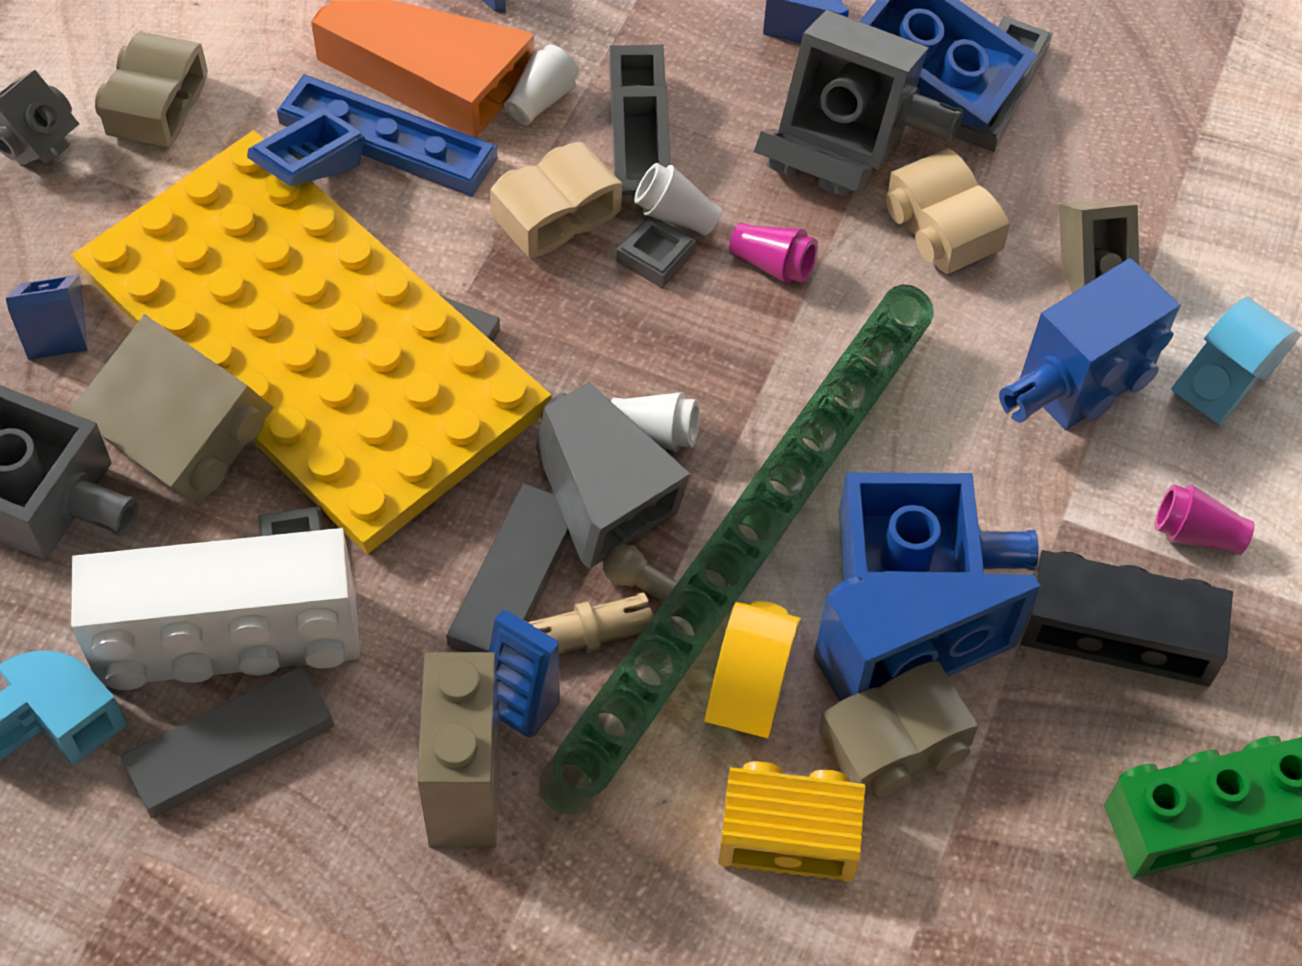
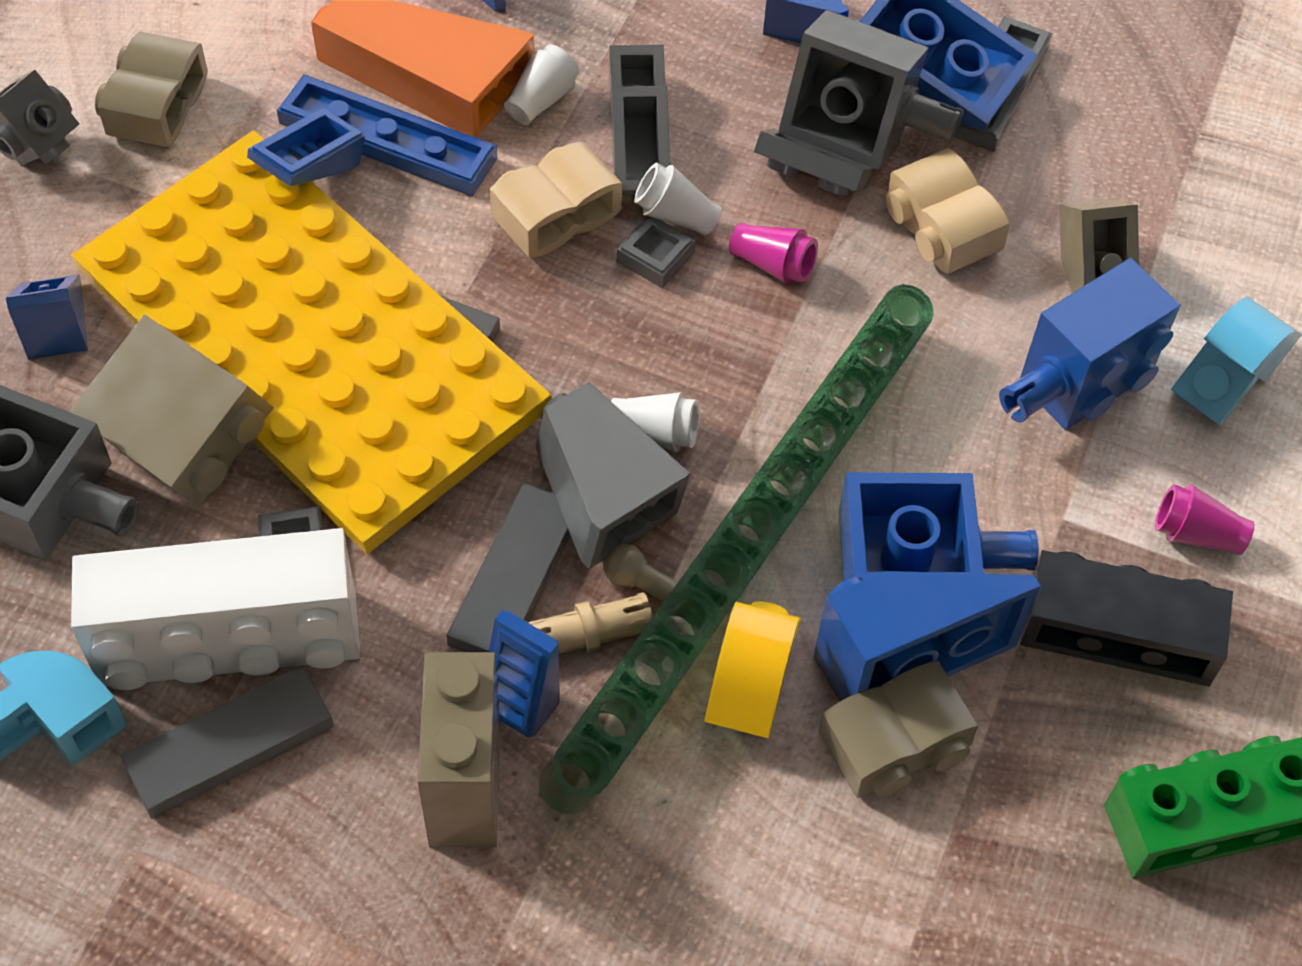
(792, 822): yellow brick -> none

